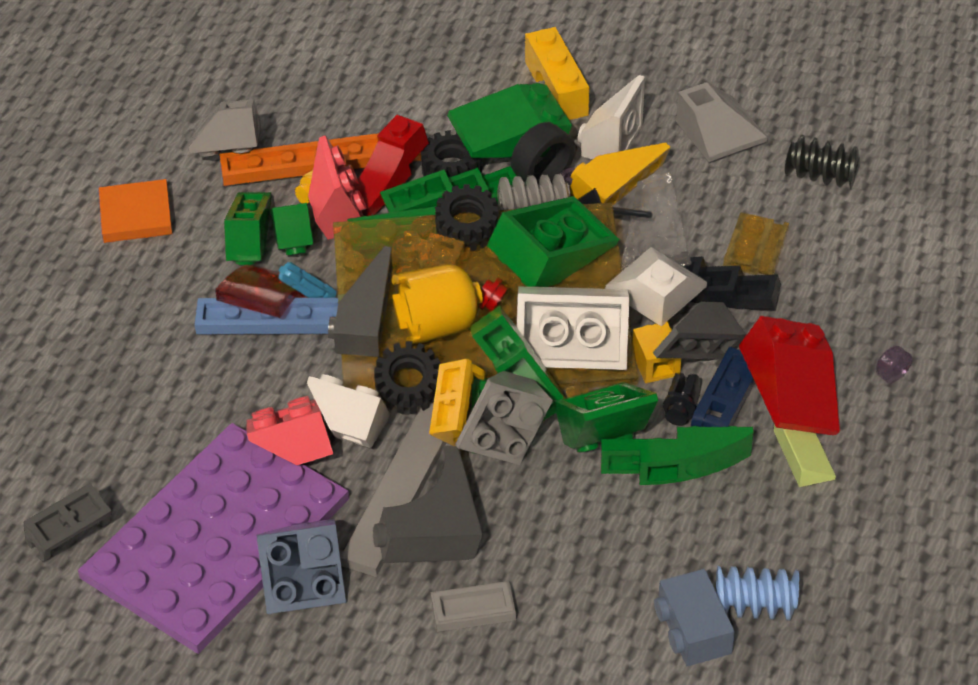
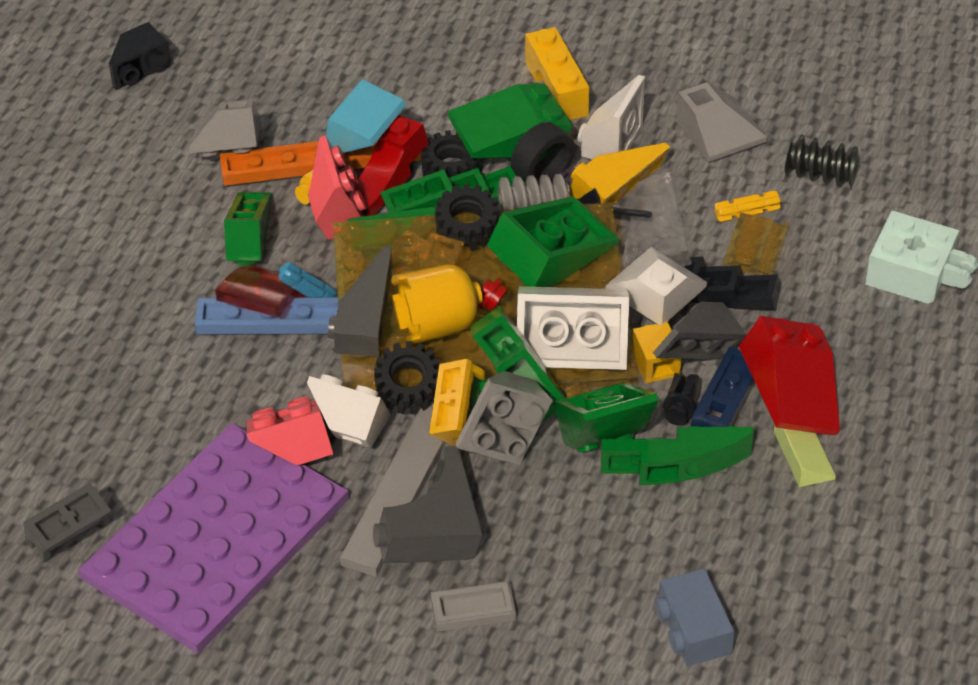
(135, 211): orange tile -> none
(138, 55): none -> black slope
(292, 228): green slope -> none
(301, 566): sand blue slope -> none
(363, 117): none -> medium azure slope
(749, 204): none -> yellow axle
(758, 592): light blue piece -> none
(893, 364): tile -> none
(917, 258): none -> light aqua hinge

